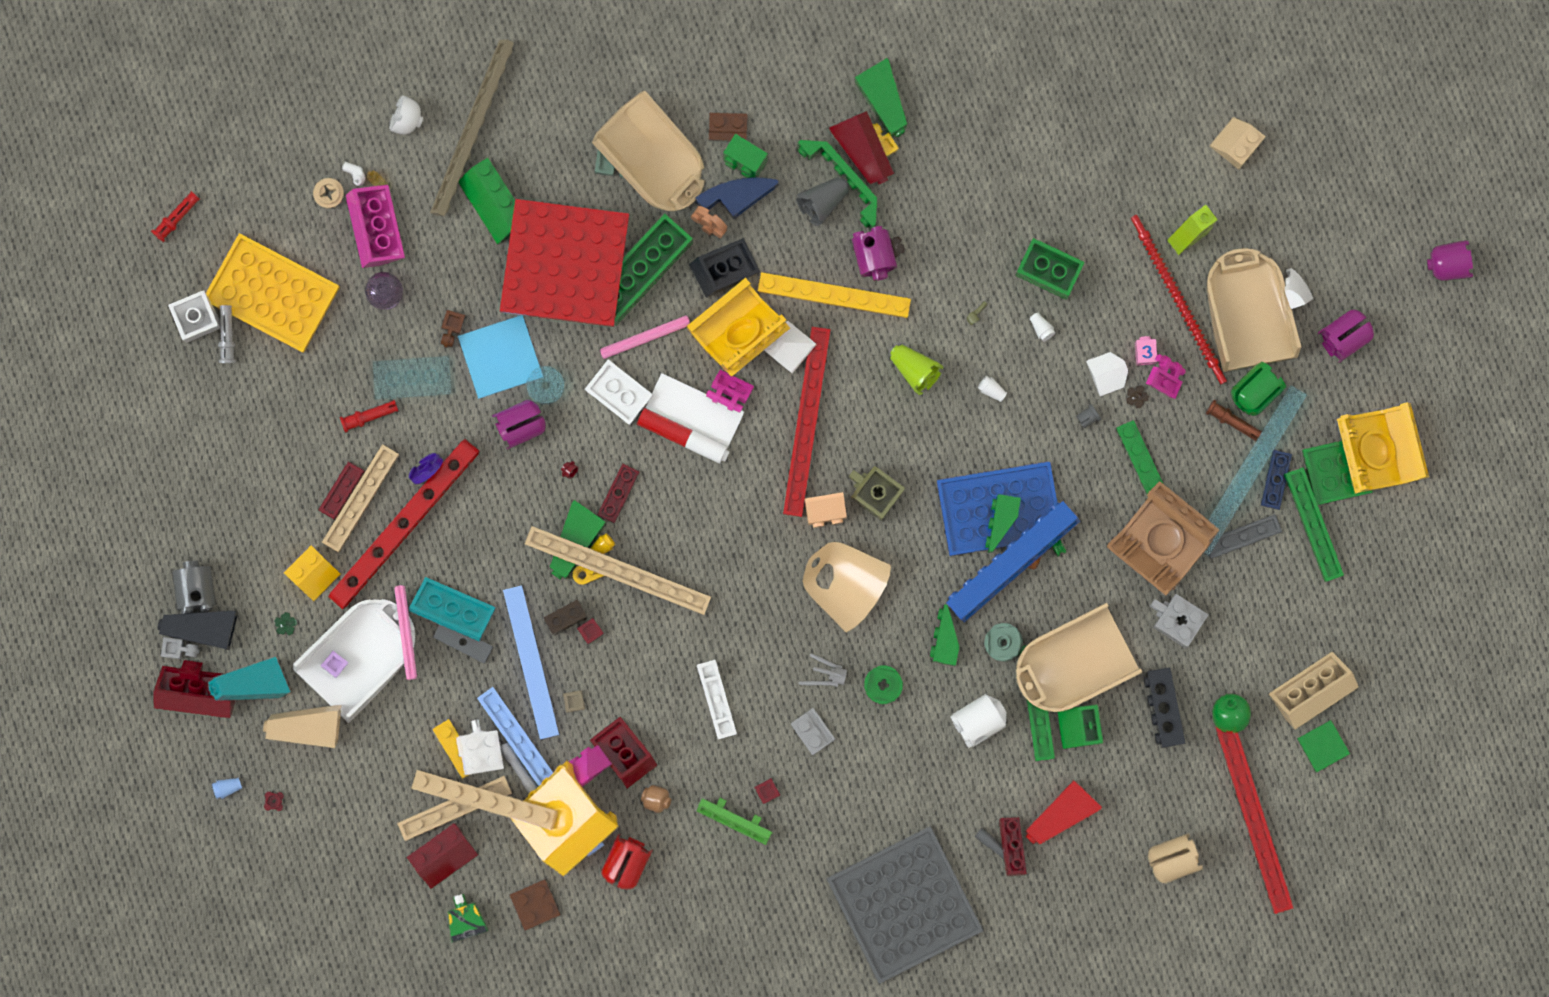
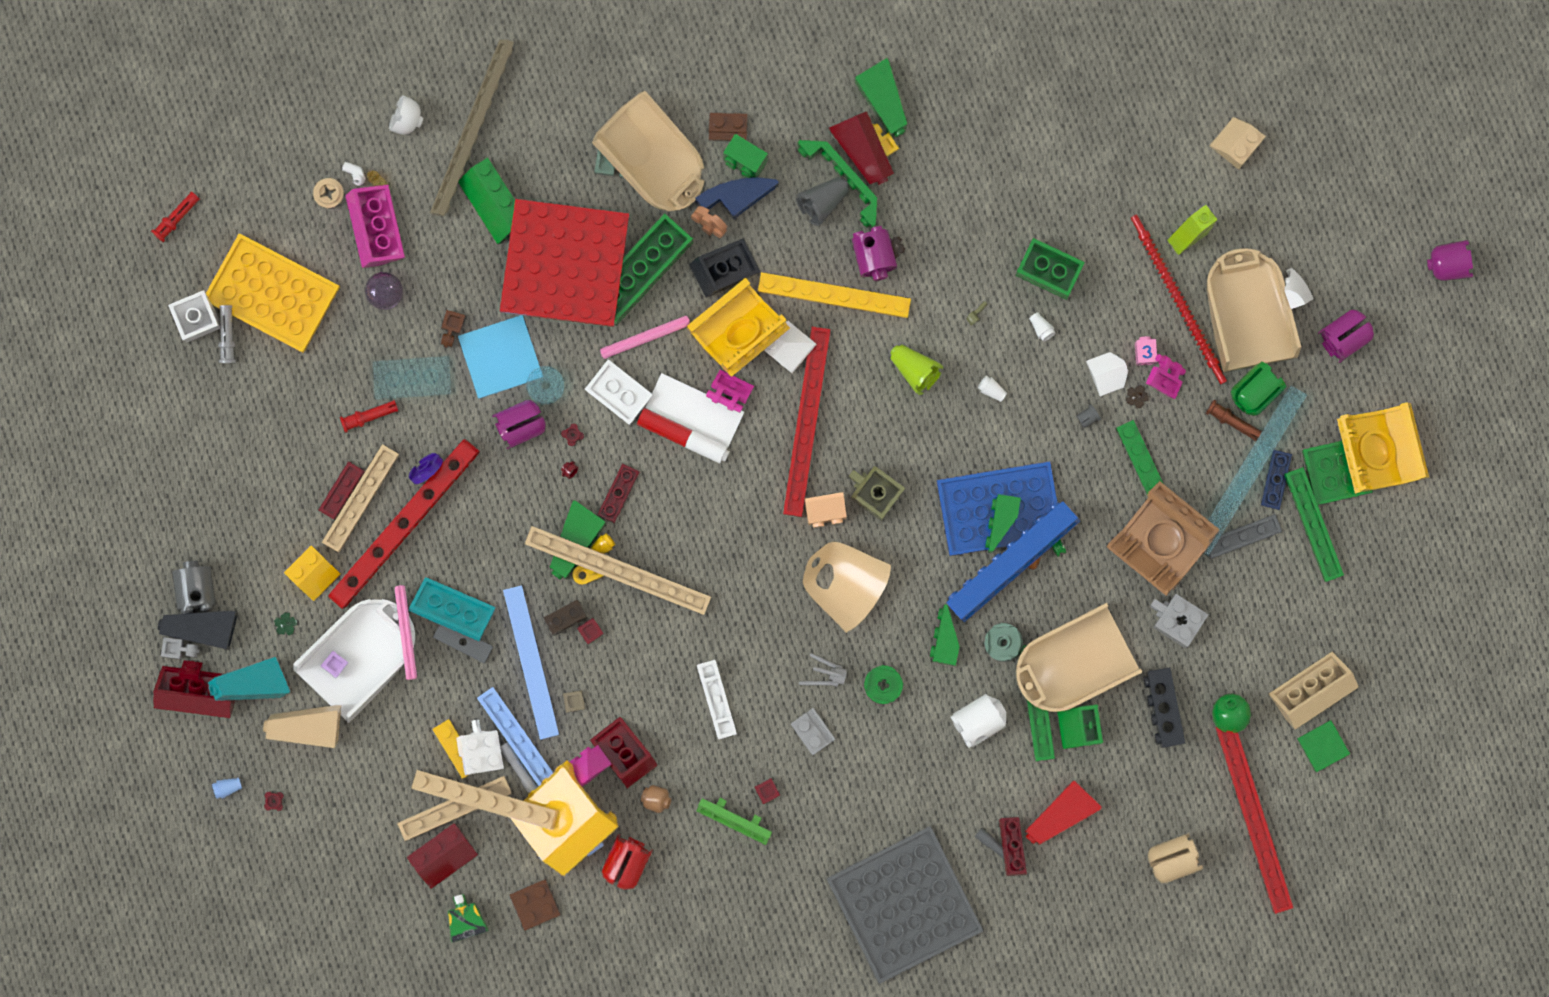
(567, 434): none -> dark red plate

